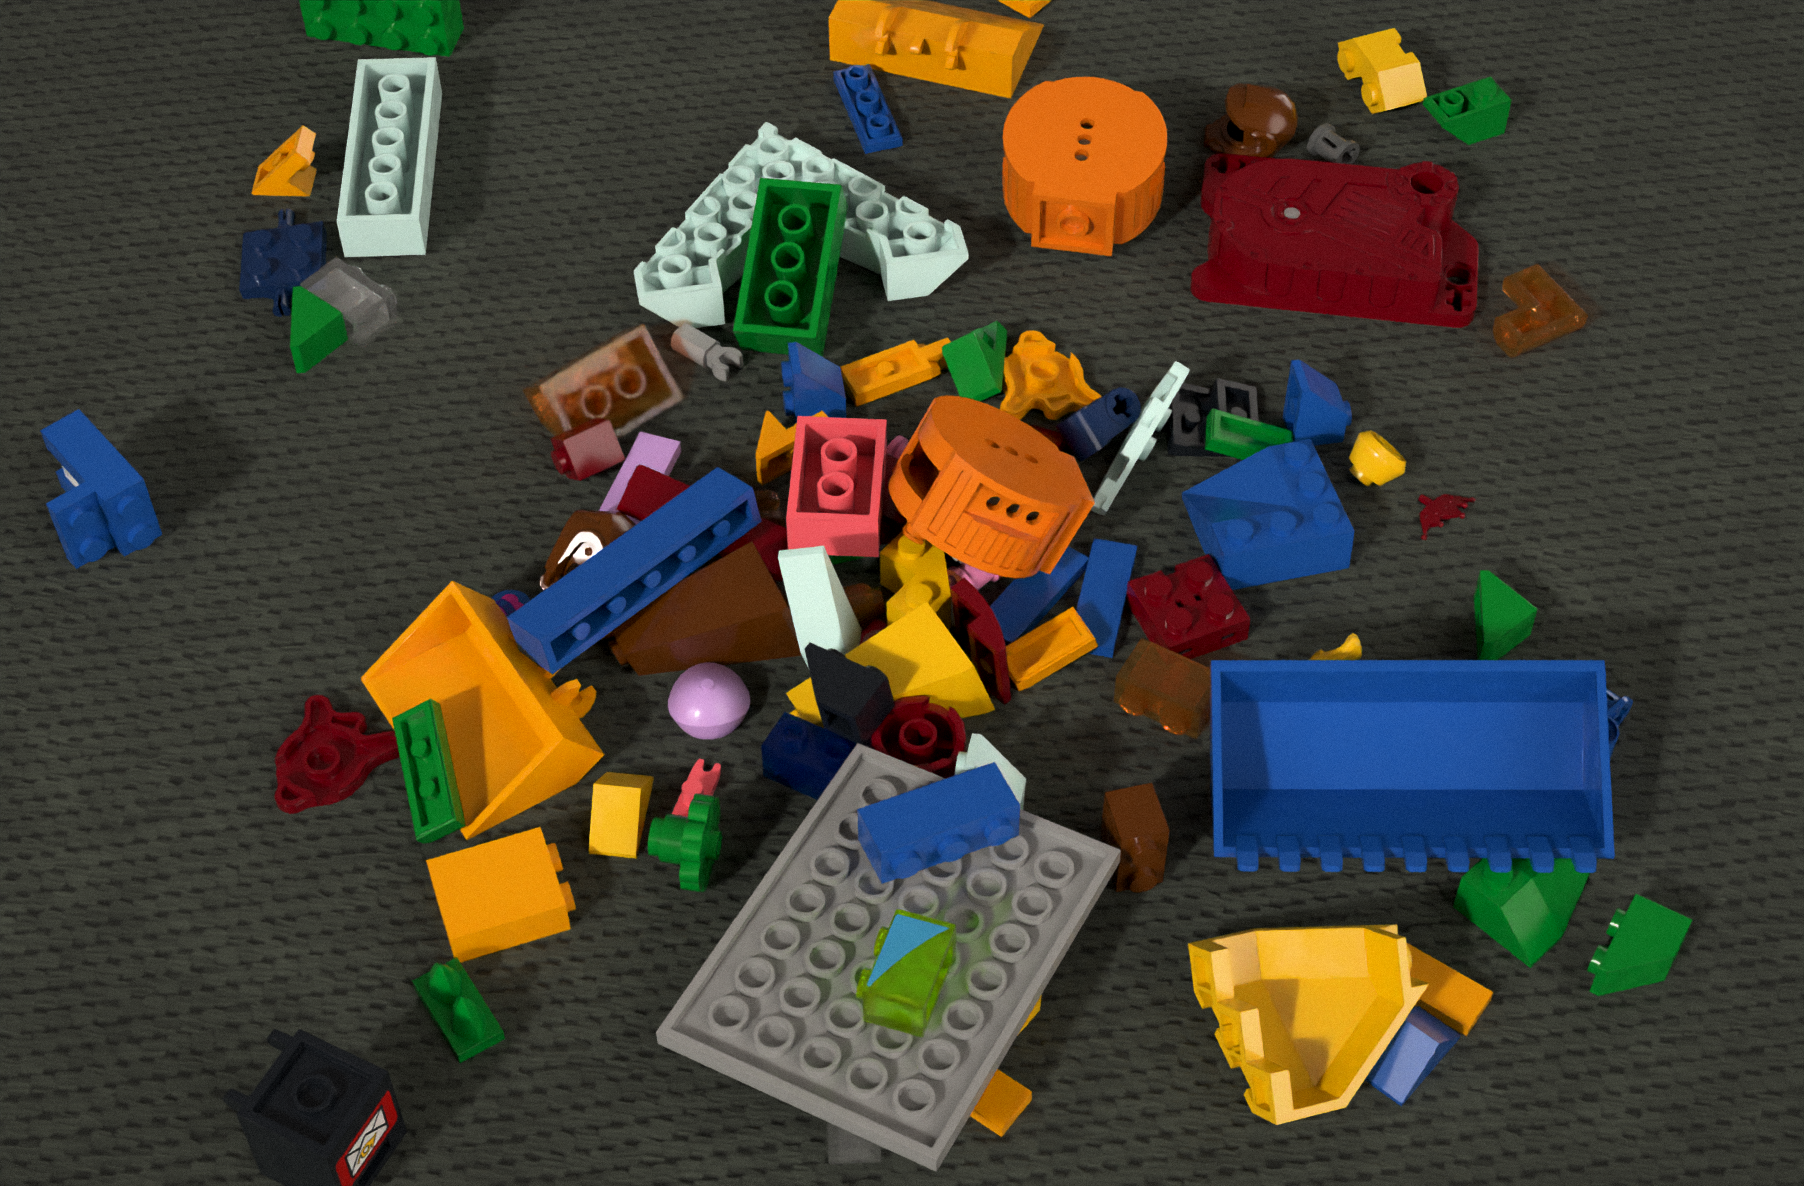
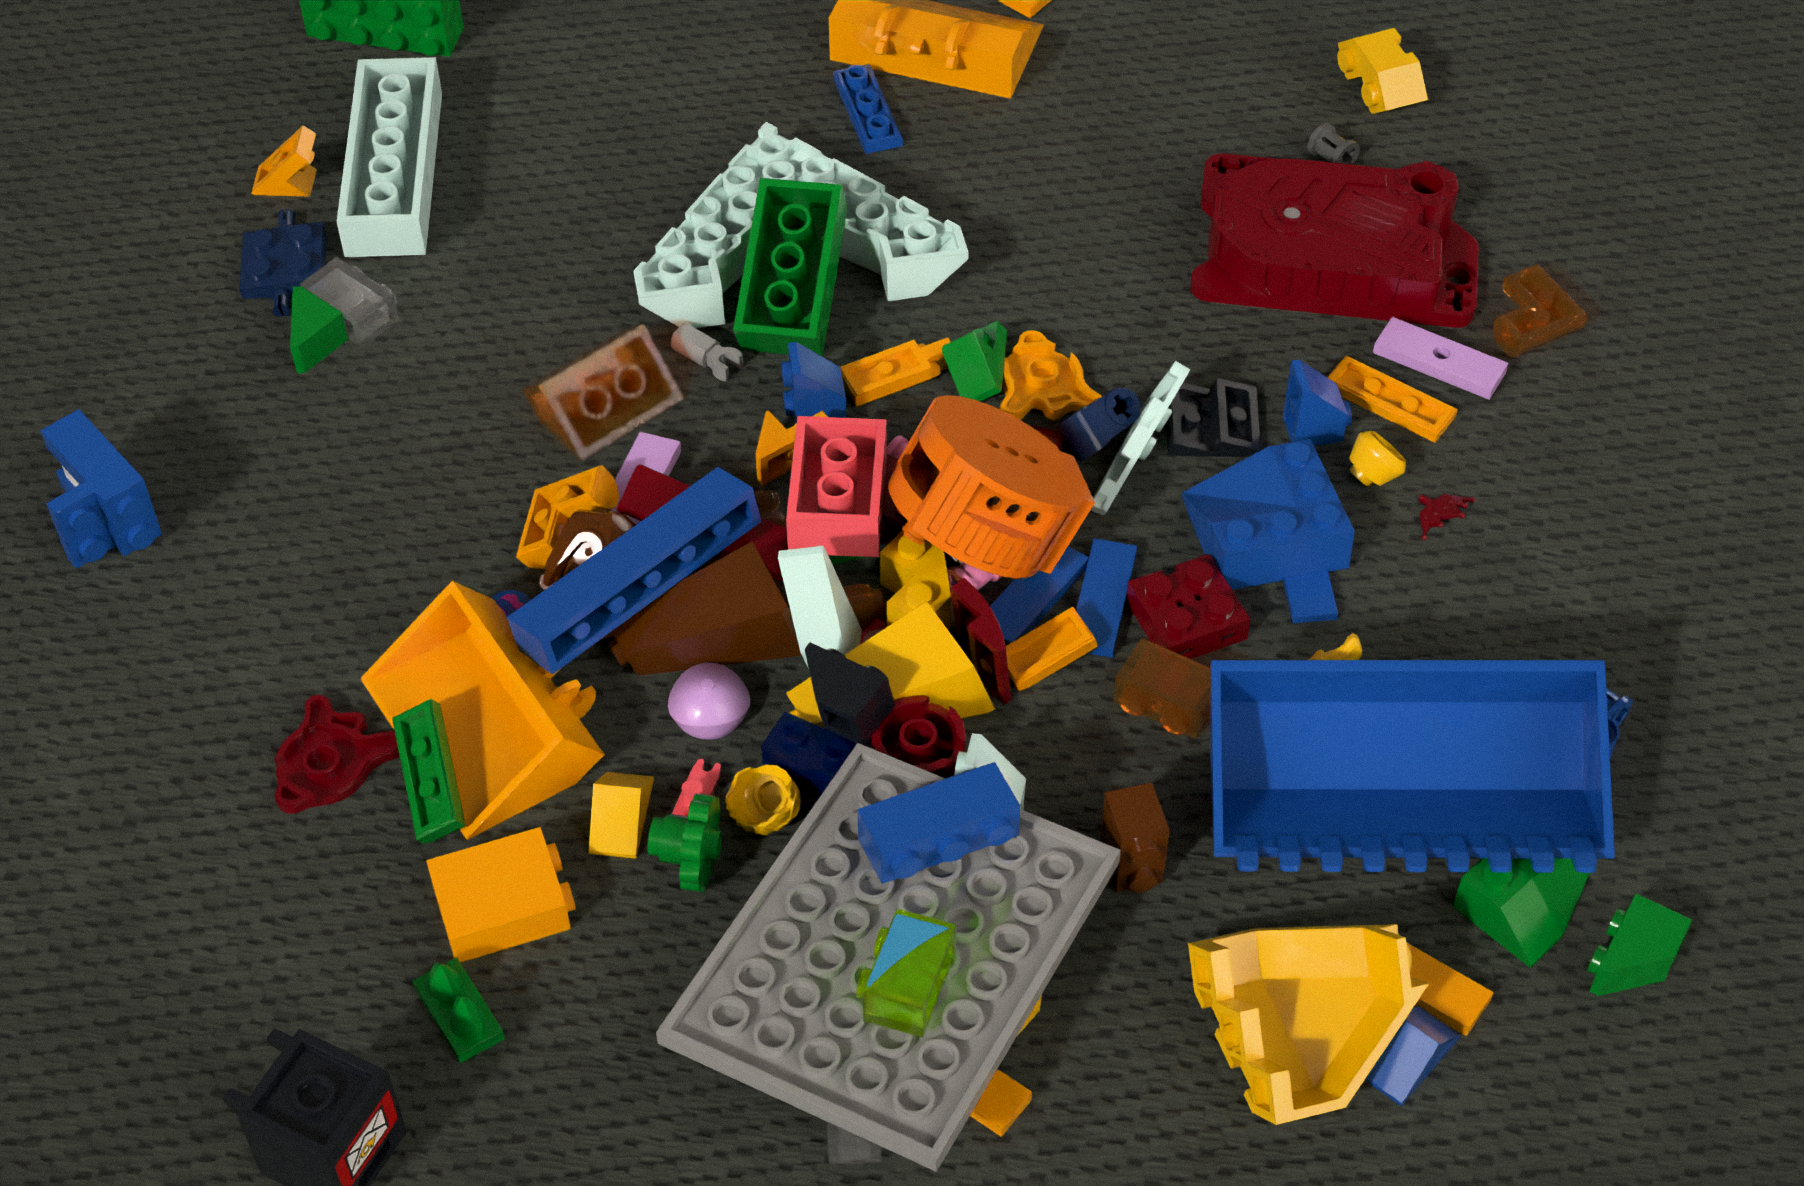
(555, 504): none -> light orange brick
(586, 449): dark red brick -> none
(763, 799): none -> yellow hair
(1083, 164): orange piece -> none
(1241, 436): green tile -> none
(1262, 113): reddish brown helmet -> none
(1310, 597): none -> blue tile
(1392, 399): none -> light orange tile
(1440, 358): none -> lavender tile
(1471, 110): green slope -> none
(1500, 617): green slope -> none

